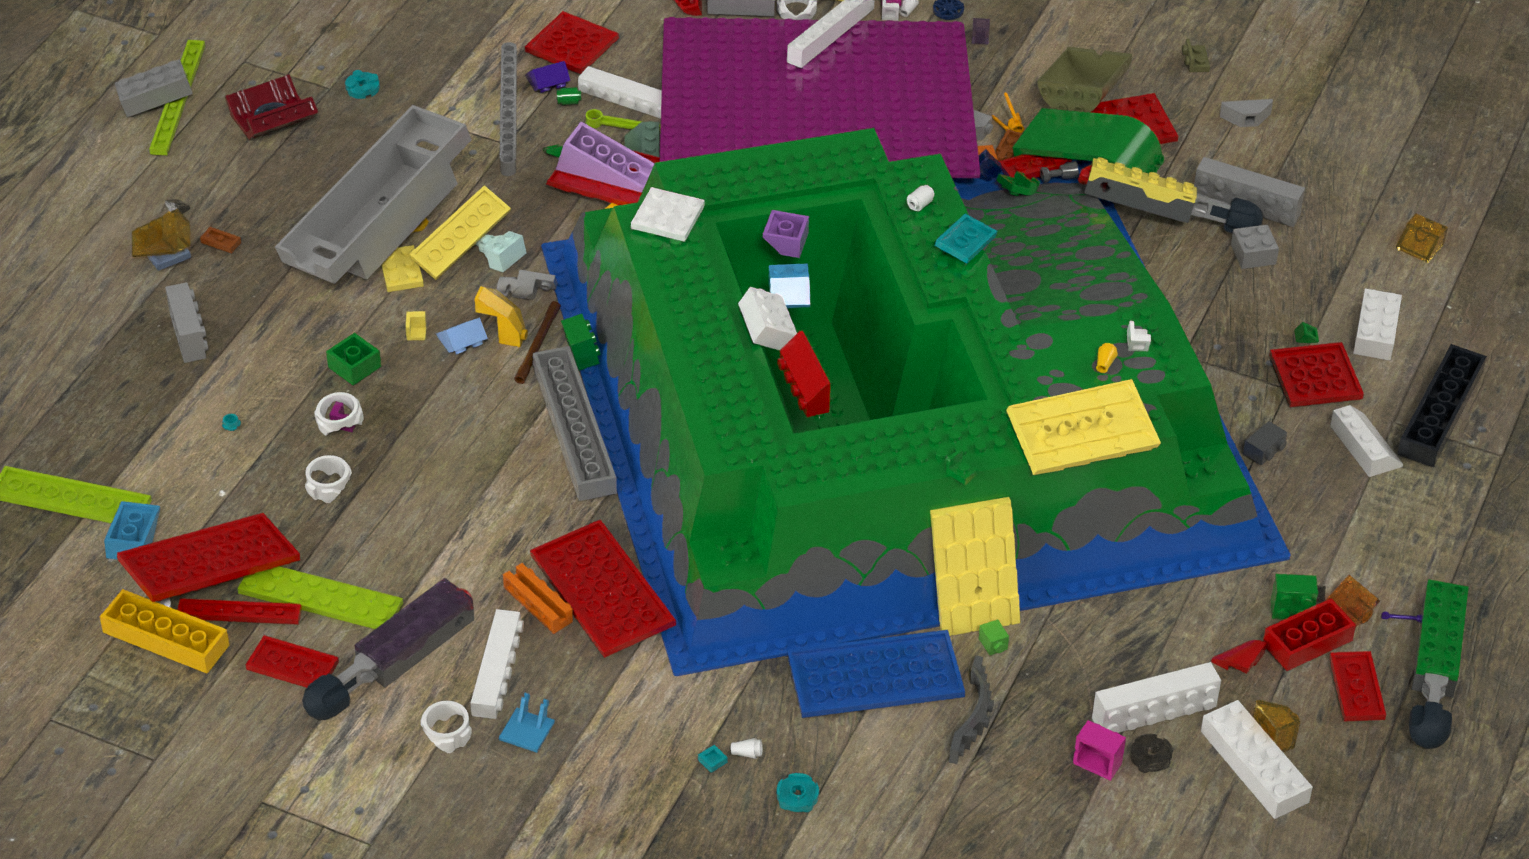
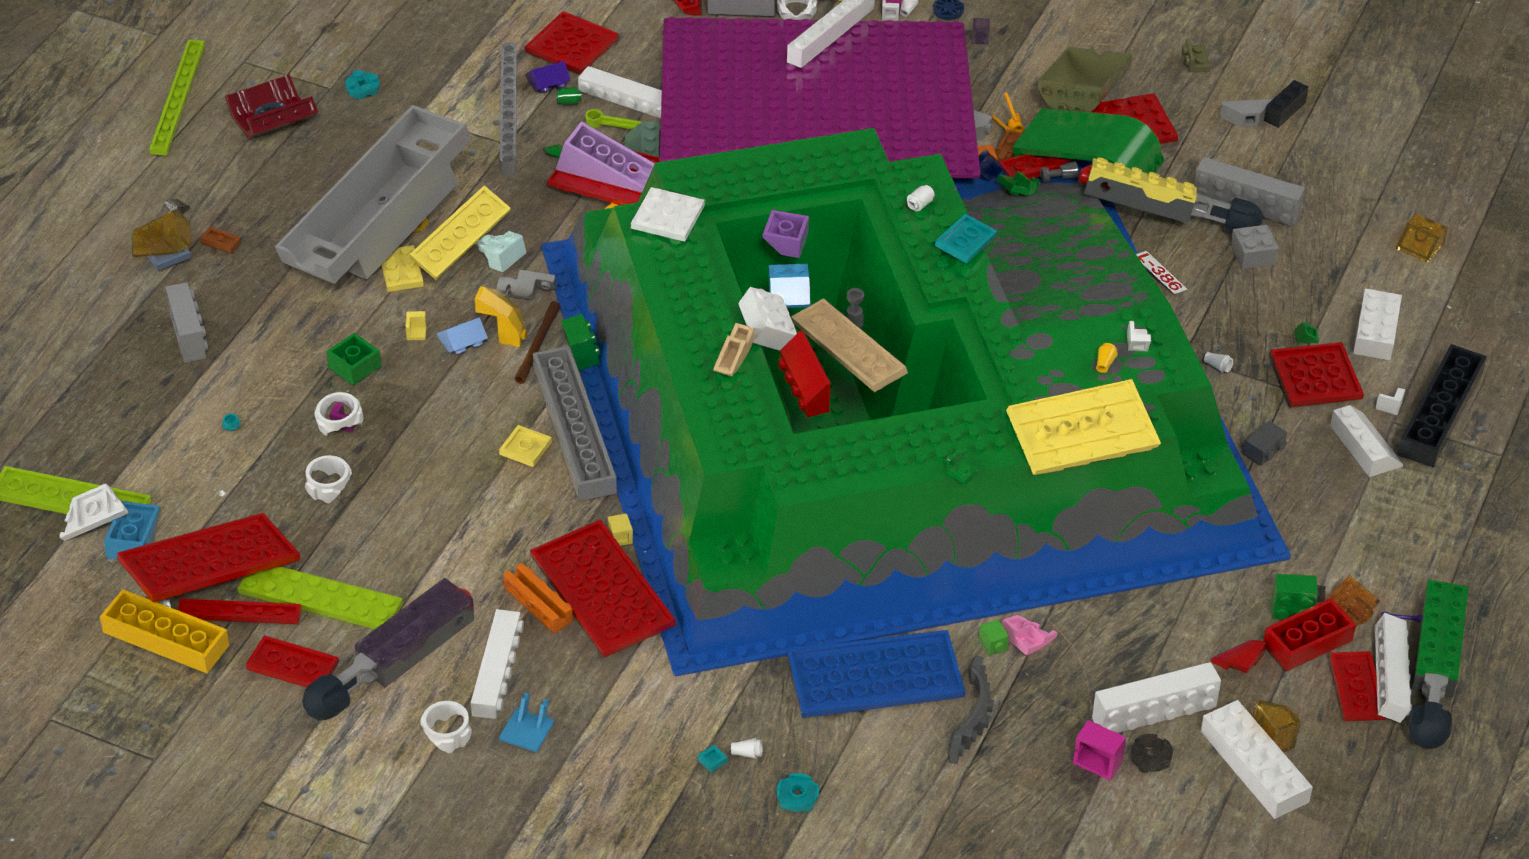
(92, 510): none -> white wing
(153, 88): light grey brick -> none
(525, 445): none -> light yellow plate
(621, 529): none -> light yellow panel
(735, 349): none -> tan slope
(849, 345): none -> tan plate
(855, 312): none -> dark grey piece
(975, 565): light yellow piece -> none
(1026, 634): none -> bright pink slope
(1160, 272): none -> white sticker
(1219, 361): none -> white cone
(1286, 103): none -> black brick
(1390, 404): none -> white panel
(1392, 668): none -> white brick

